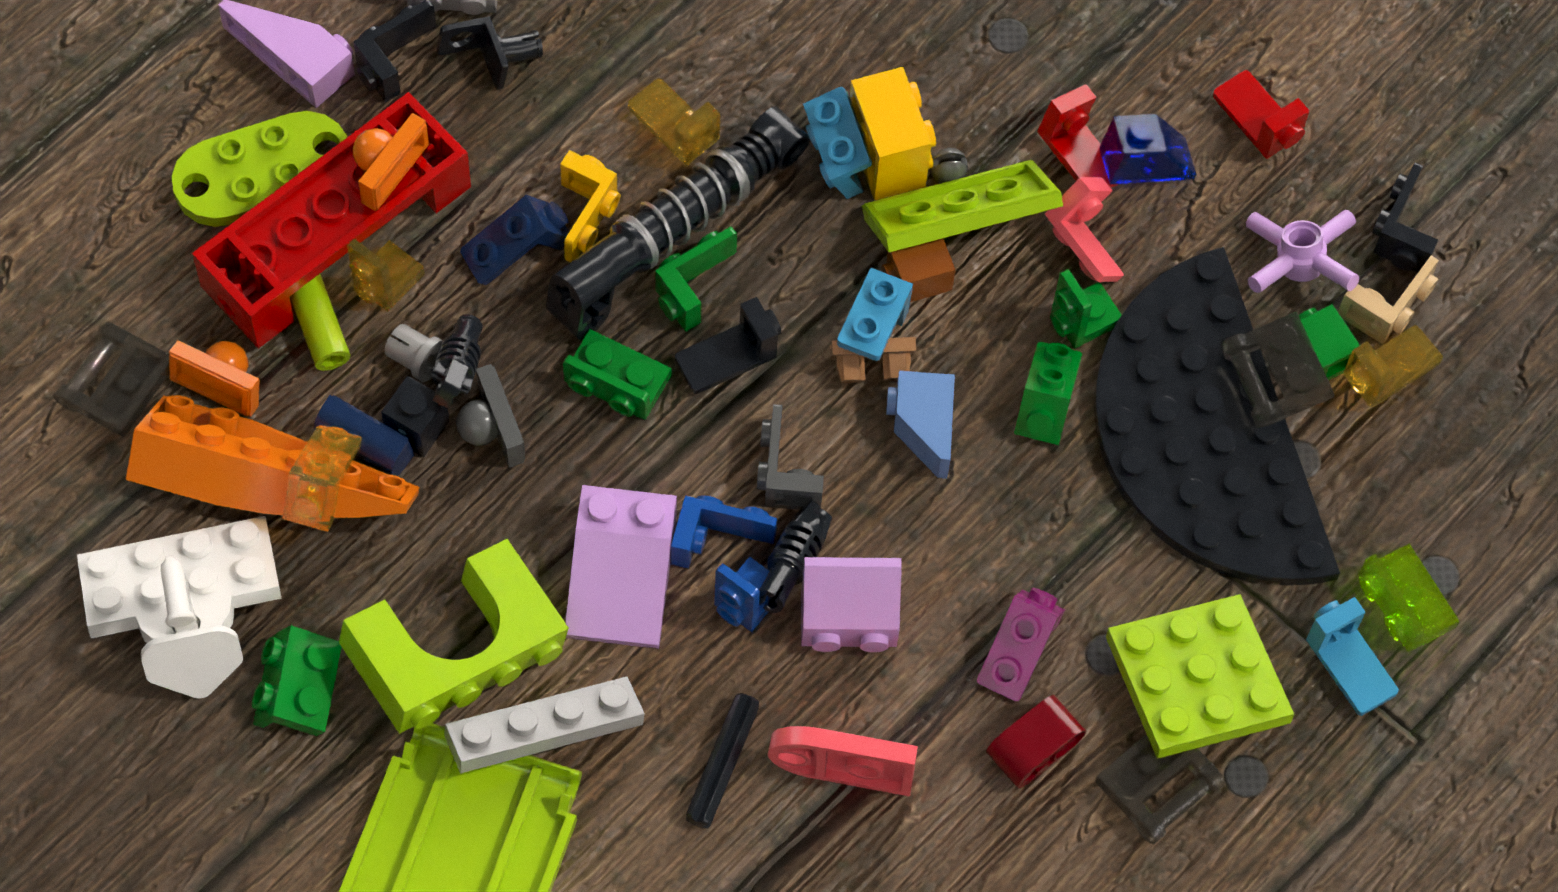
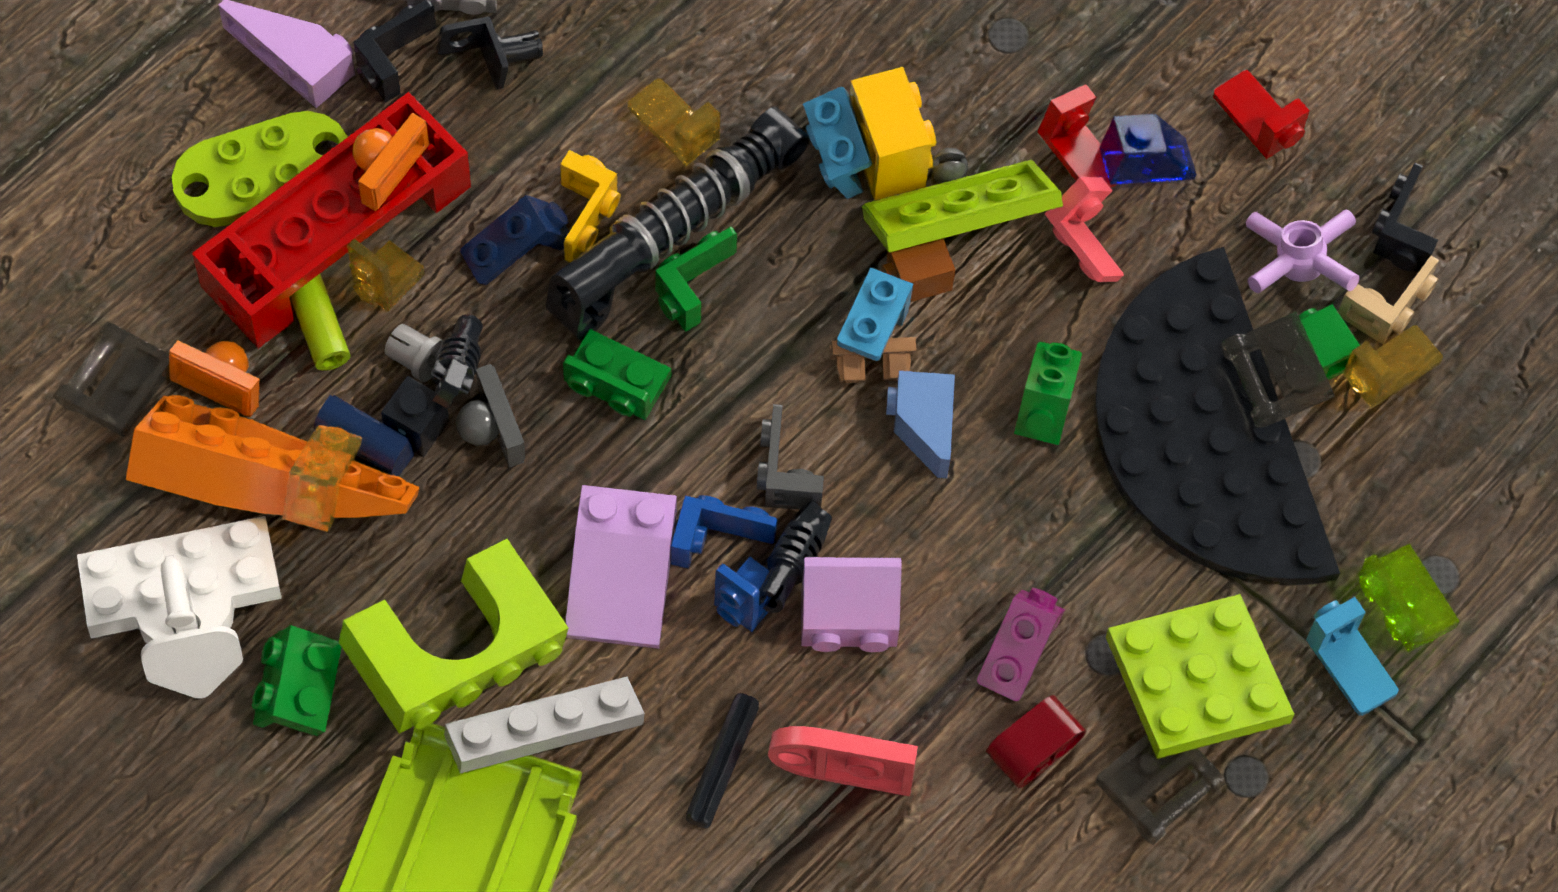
(732, 350): black bracket -> none
(1082, 313): green bracket -> none

